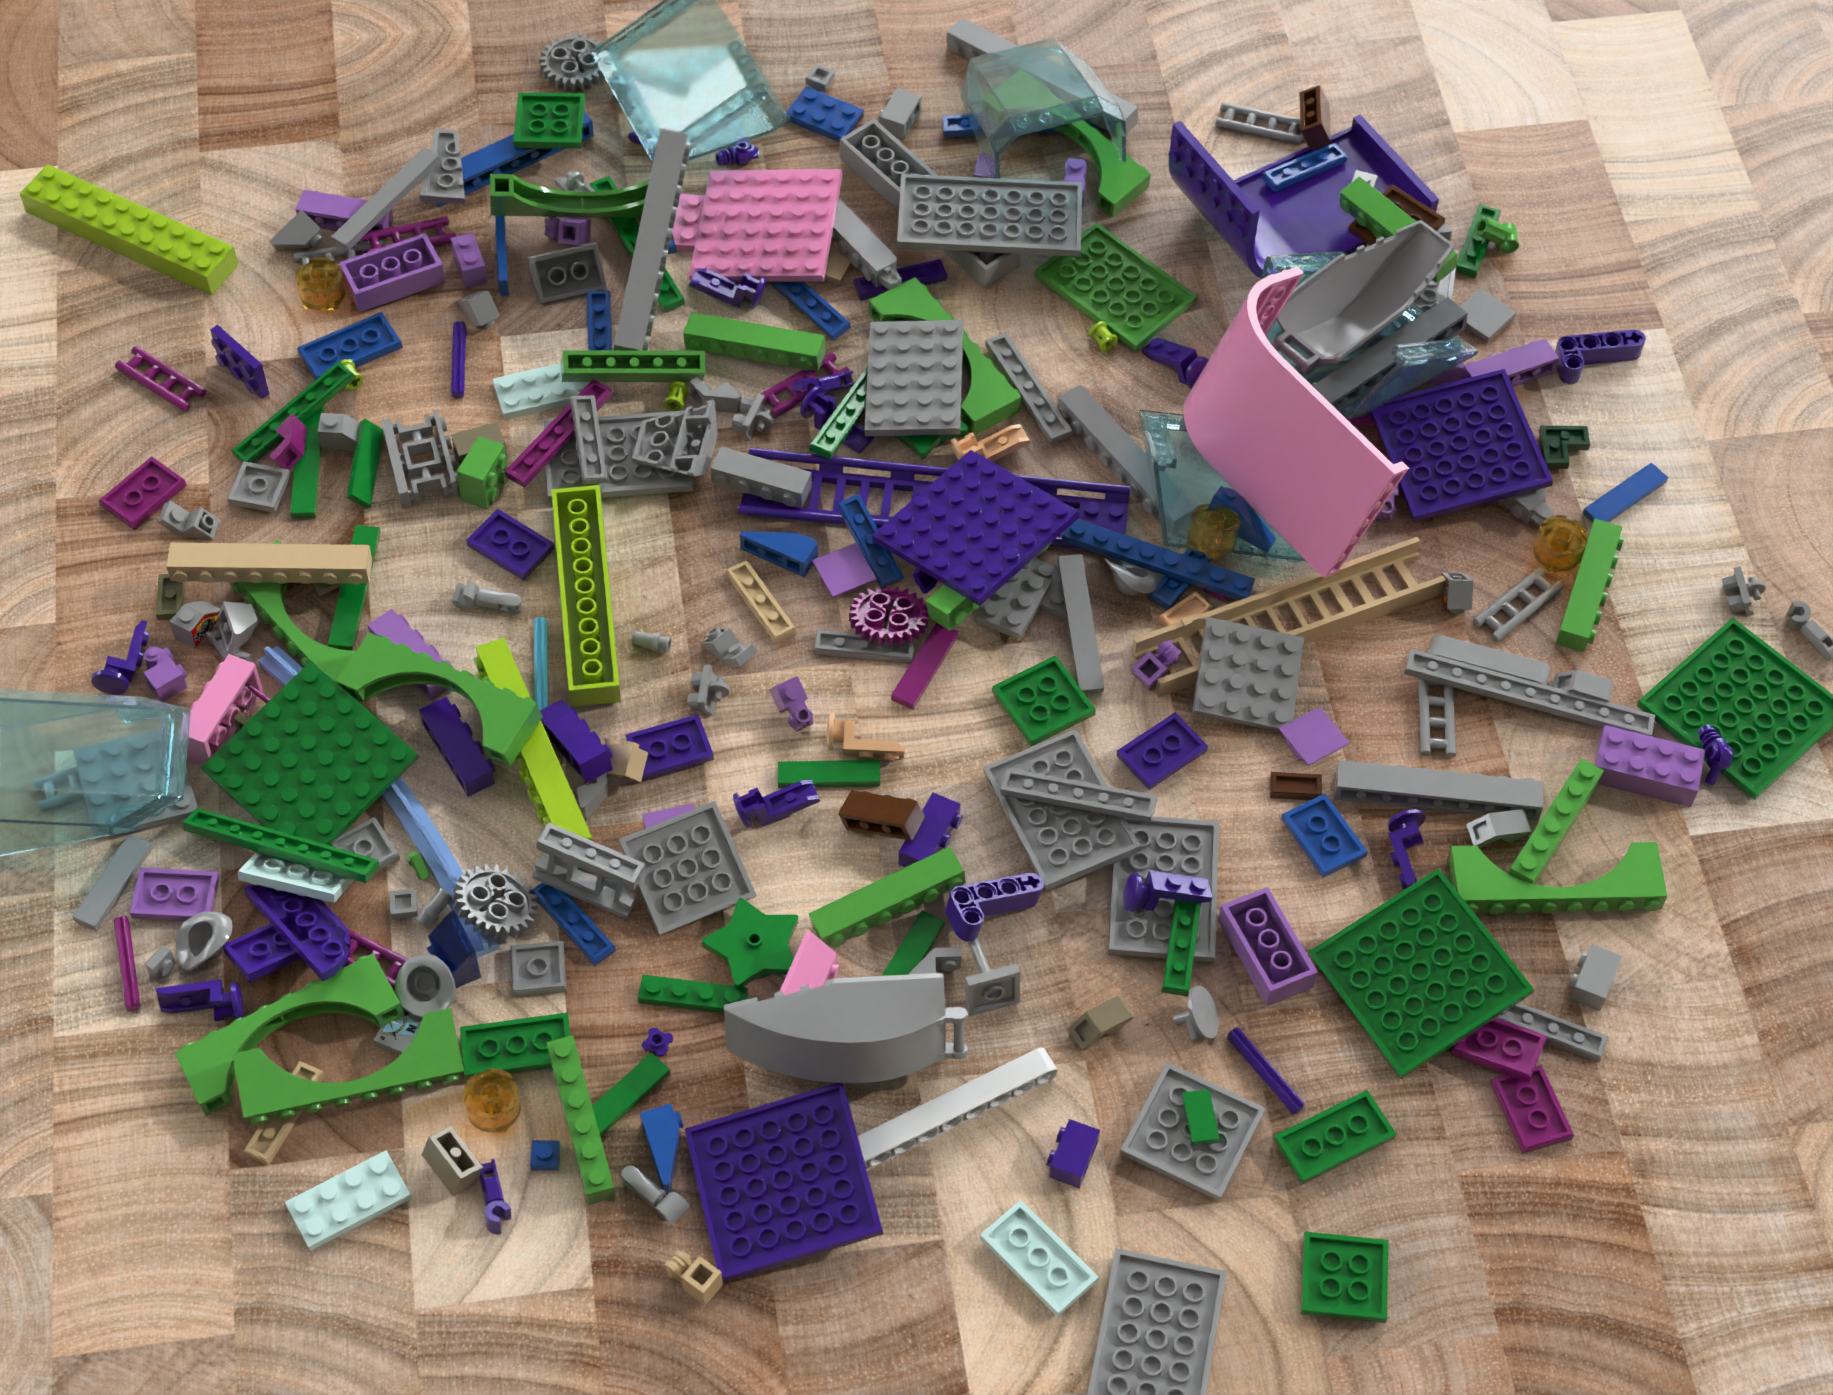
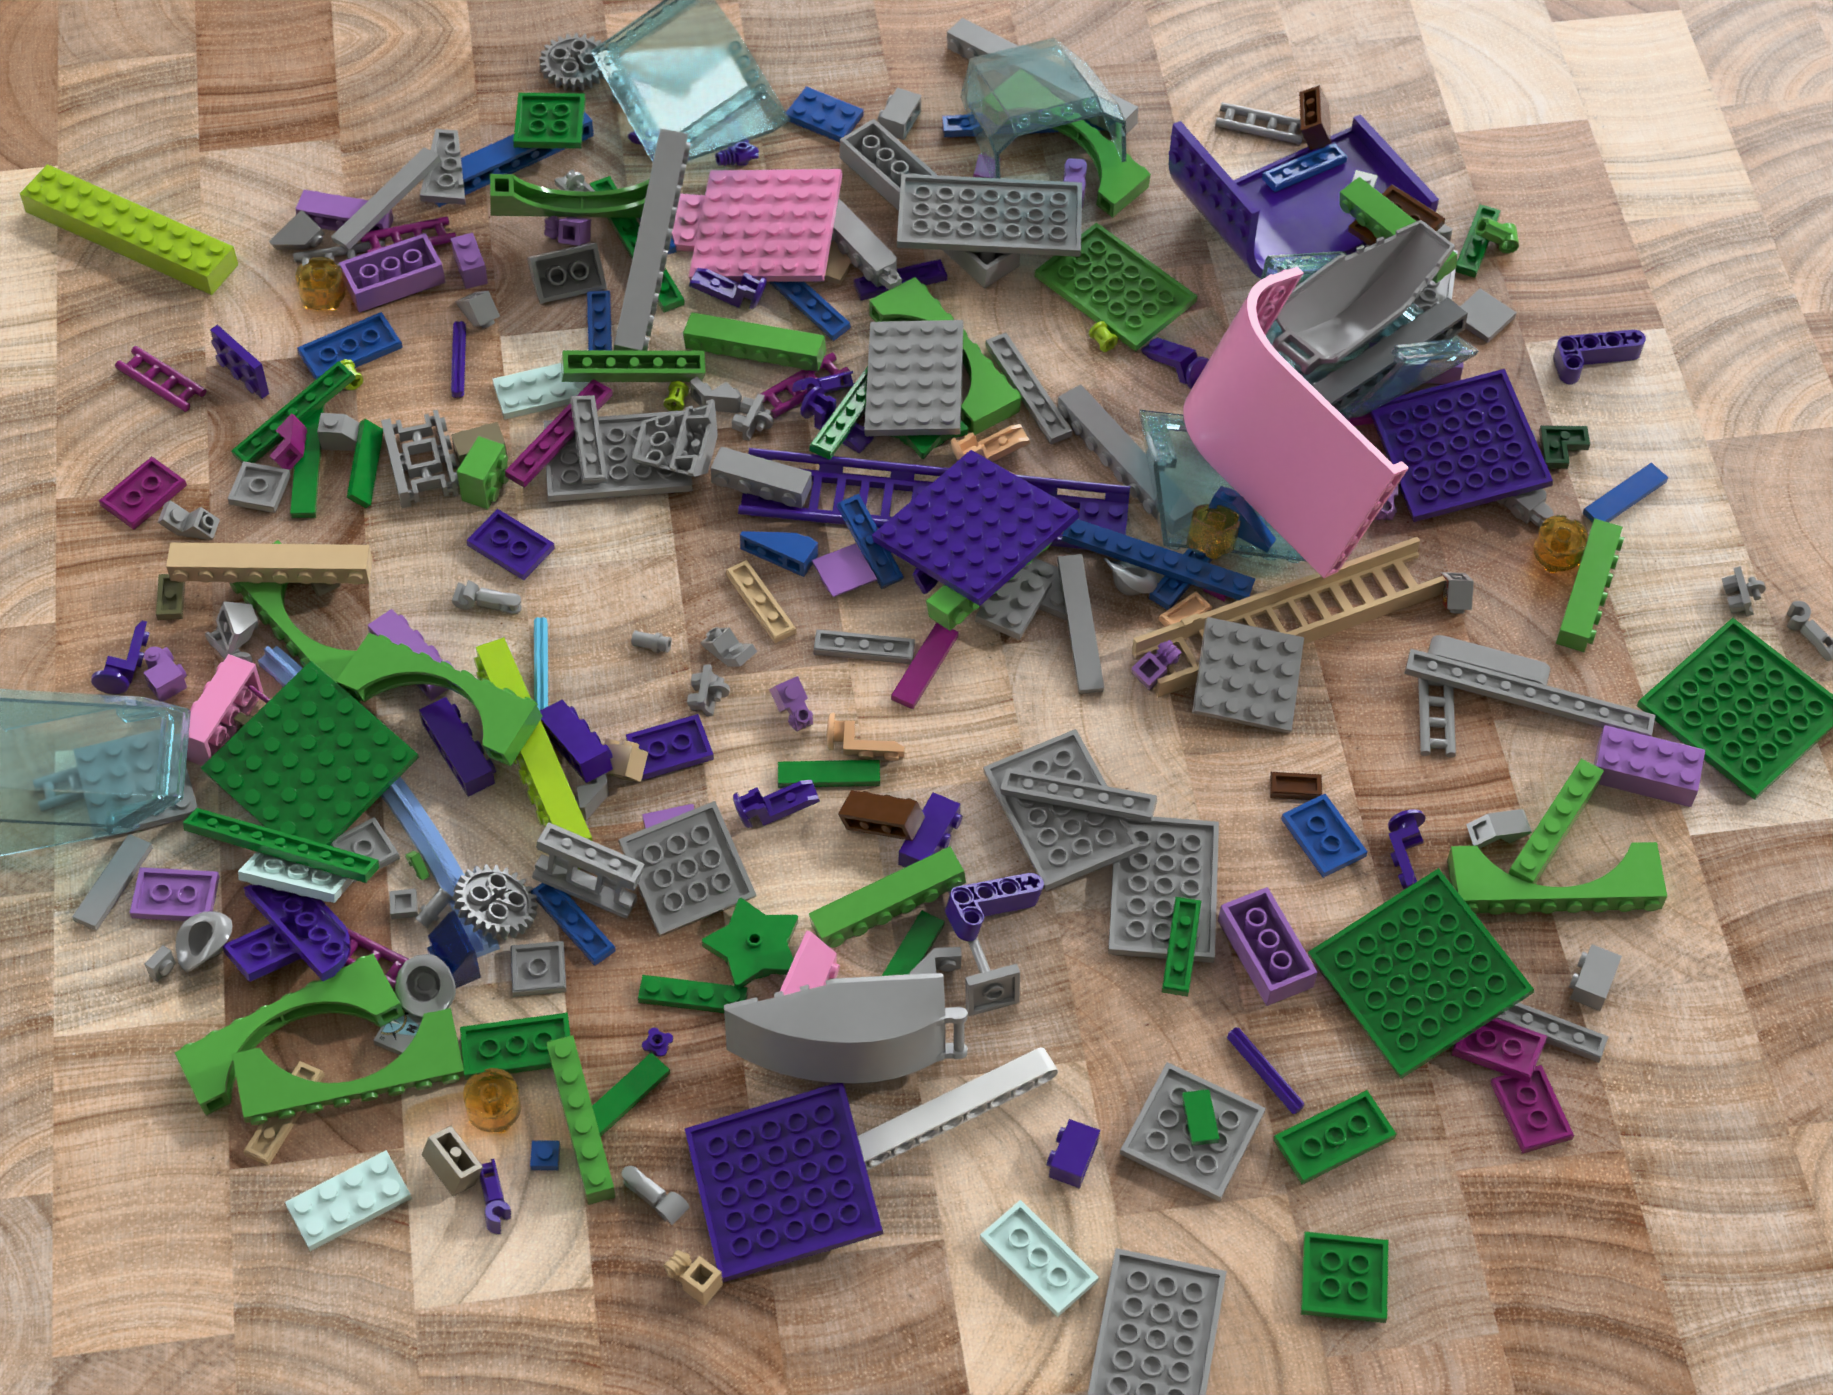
(127, 963): magenta axle -> none
(193, 622): light grey slope -> none
(202, 996): dark purple piece -> none
(352, 596): green tile -> none
(502, 258): blue tile -> none
(585, 596): lime brick -> none
(662, 1135): blue slope -> none
(820, 77): light grey plate -> none
(871, 613): magenta gear -> none
(1043, 700): green plate -> none
(1102, 1019): dark tan slope -> none
(1162, 751): dark purple plate -> none
(1166, 886): dark purple piece -> none
(1202, 1014): light grey shield -> none
(1313, 736): medium lavender piece -> none
(1436, 789): light grey brick -> none
(1516, 616): light grey bar -> none
(1521, 363): medium lavender brick -> none
(1584, 684): light grey slope -> none
(1716, 751): dark purple piece -> none

